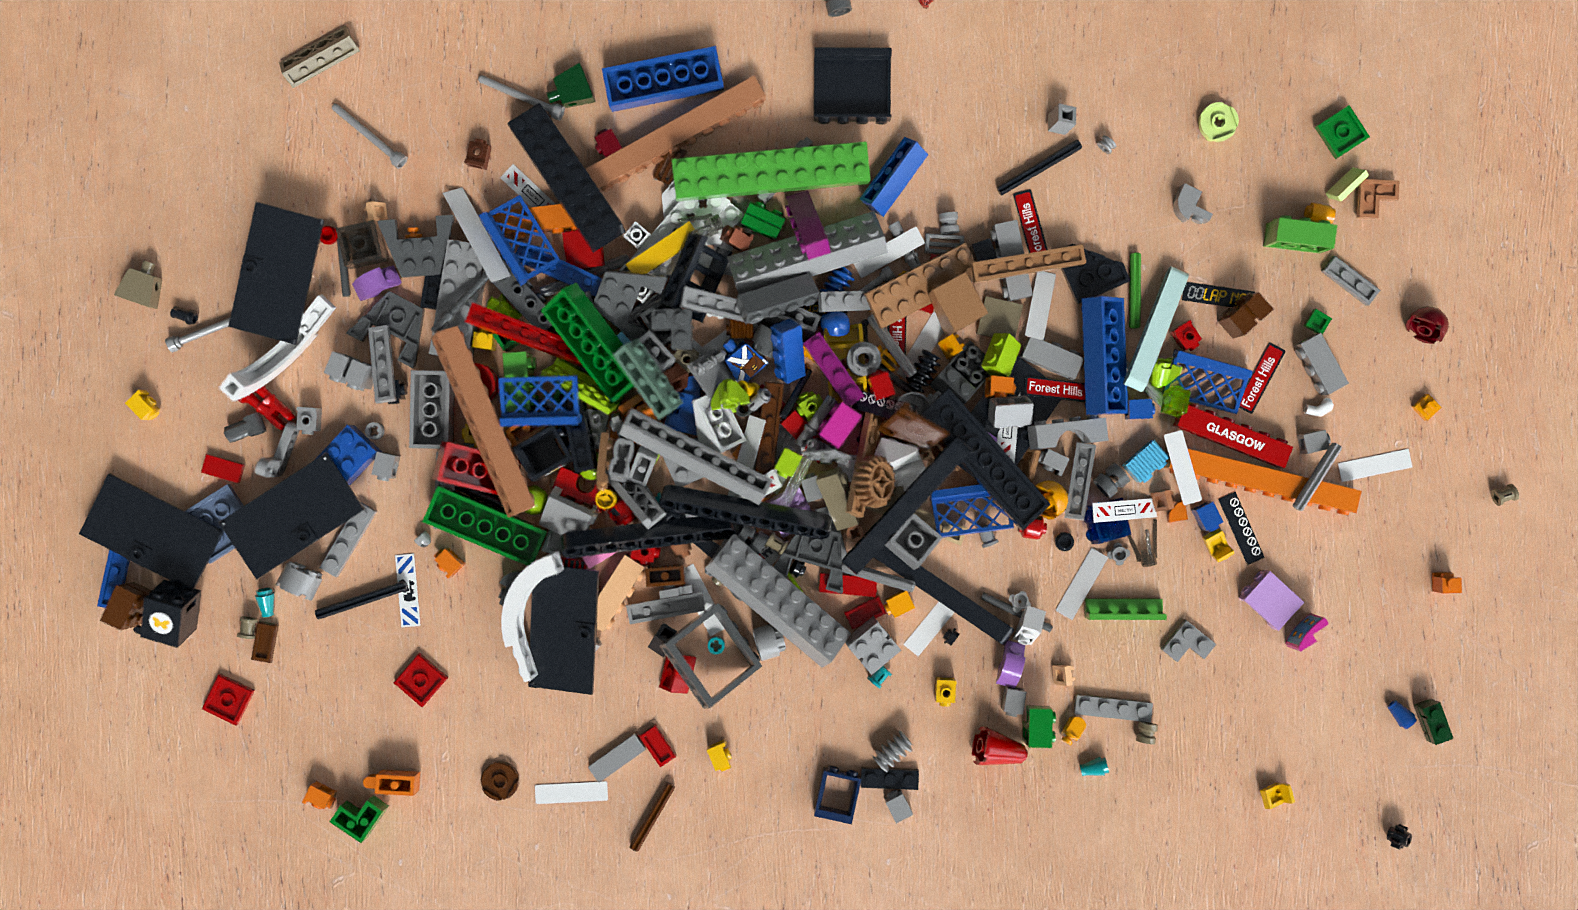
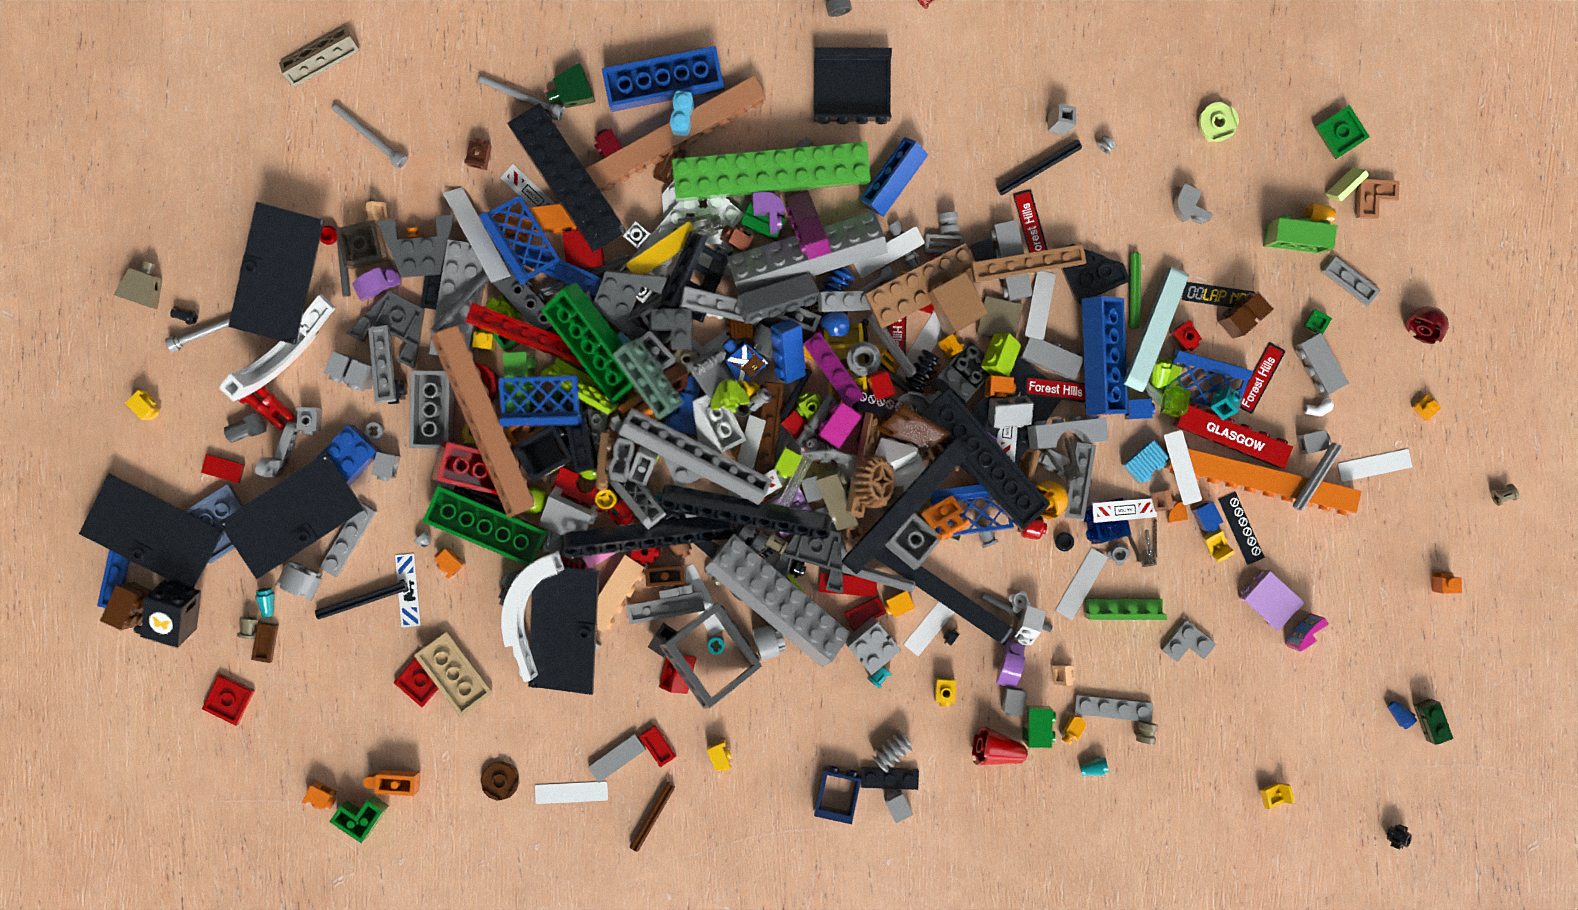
(453, 674): none -> tan plate
(683, 109): none -> medium azure brick
(769, 204): none -> medium lavender brick
(943, 512): none -> orange plate
(1070, 470): none -> clear smoke plant
(1106, 485): dark grey wheel -> none
(1226, 402): none -> teal brick

